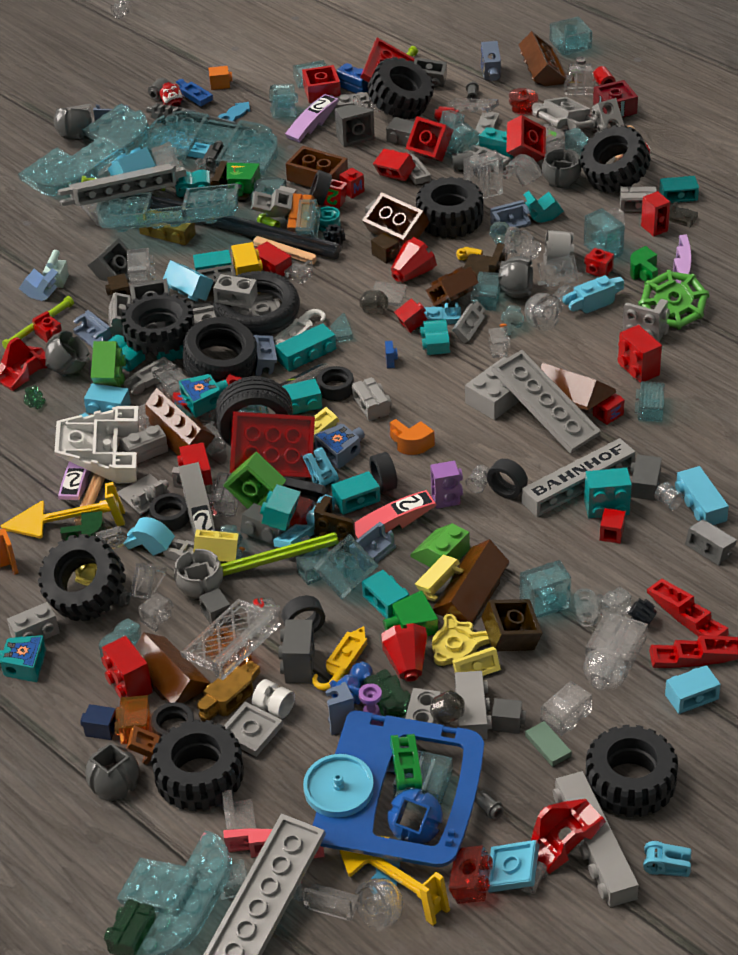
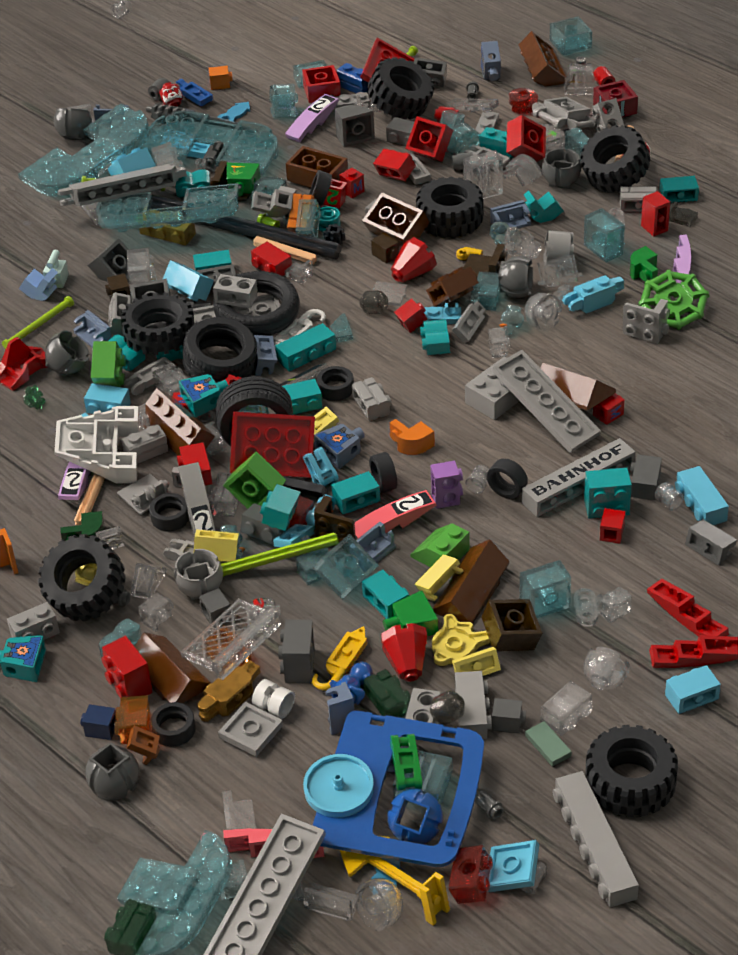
(33, 519): yellow piece -> none
(46, 326): red brick -> none
(150, 534): medium azure brick -> none
(192, 742): black tyre -> none
(246, 258): yellow brick -> none
(302, 604): black tyre -> none
(370, 695): medium lavender piece -> none
(391, 354): blue plate -> none
(572, 814): red piece -> none
(599, 262): red brick -> none
(620, 635): clear brick -> none
(639, 353): red brick -> none
(642, 611): black gear -> none
(650, 401): clear light blue brick -> none
(667, 860): medium azure piece -> none

